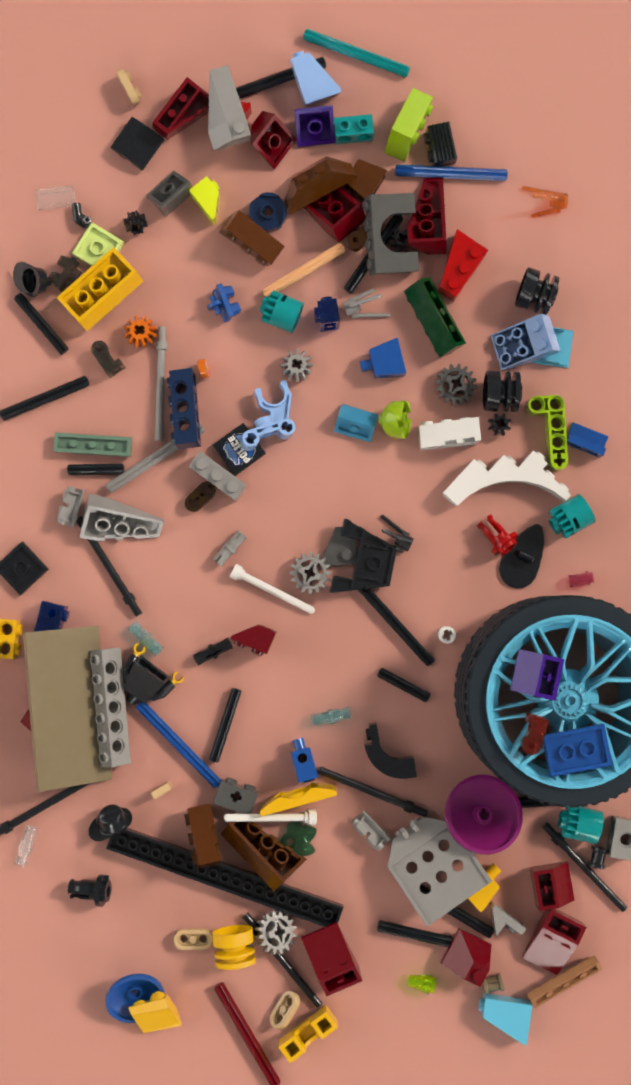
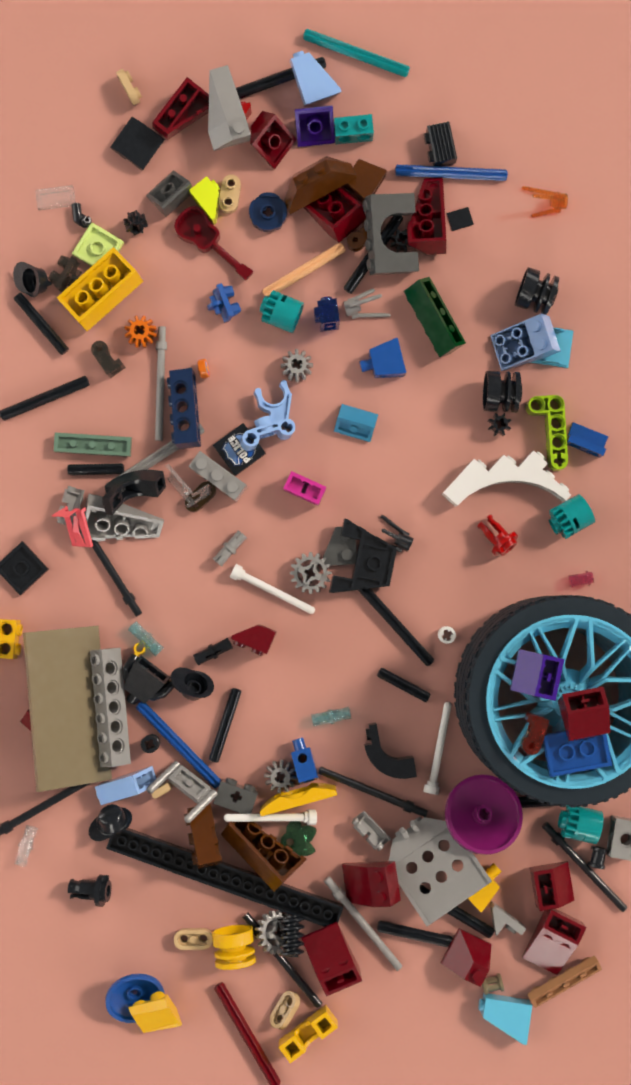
(51, 616): clear blue brick -> none
(78, 520): none -> coral piece
(125, 785): none -> light blue slope
(132, 485): none -> black arch
(144, 745): none -> black bush
(189, 785): none -> light grey plate
(192, 683): none -> black piece
(195, 228): none -> dark red piece
(204, 491): none -> clear piece
(230, 193): none -> tan plate
(251, 238): reddish brown wedge -> none
(287, 778): none -> light grey gear
(291, 936): none -> black piece
(304, 488): none -> dark pink brick
(339, 894): none -> light grey bar
(371, 883): none -> dark red slope
(395, 419): lime cylinder -> none
(408, 123): lime wedge -> none
(423, 983): clear neon green cone -> none
(432, 785): none -> white piece
(449, 380): dark grey gear -> none
(449, 433): white wedge -> none
(460, 218): none -> black sticker
(461, 264): red wedge -> none
(522, 563): black shield -> none
(585, 713): none -> dark red slope

